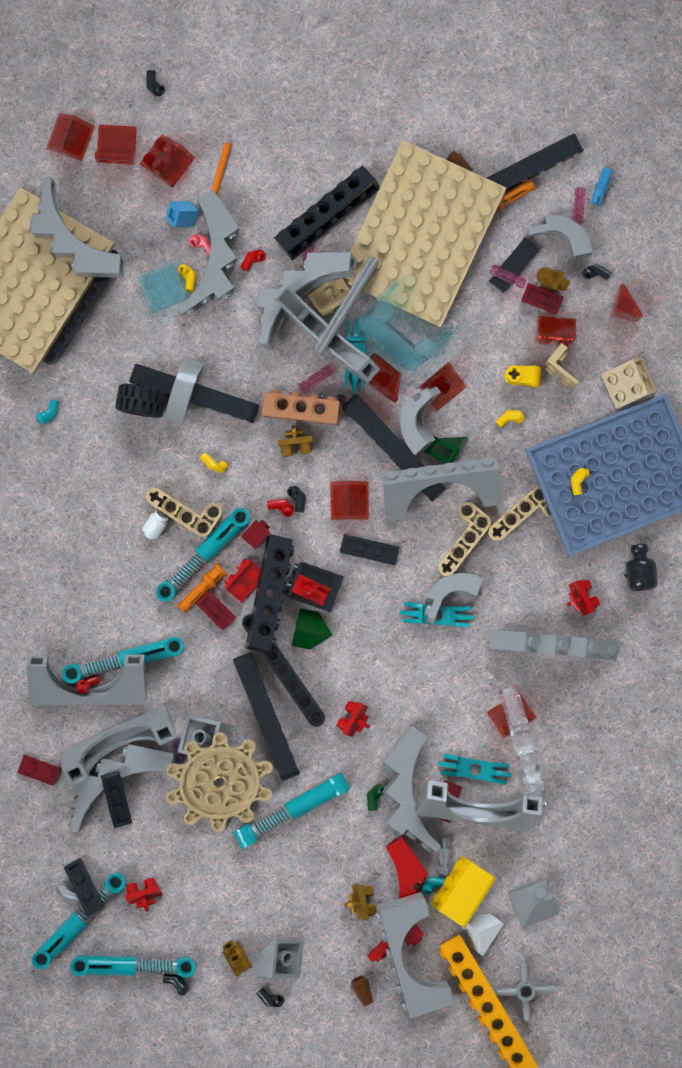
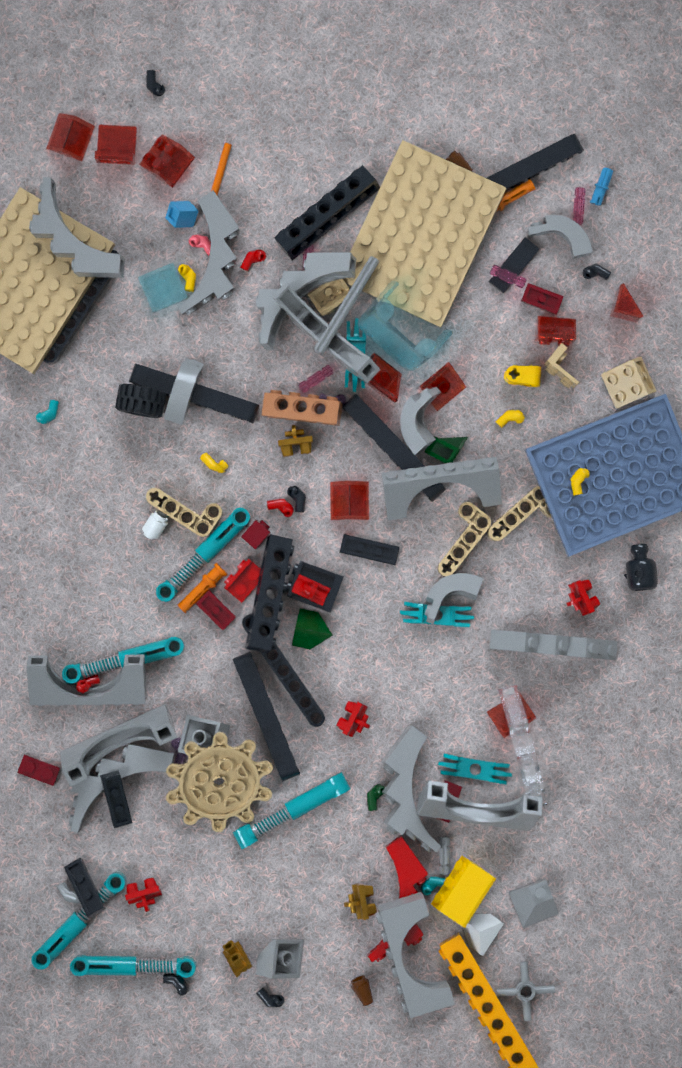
(552, 279): pearl gold hips -> none

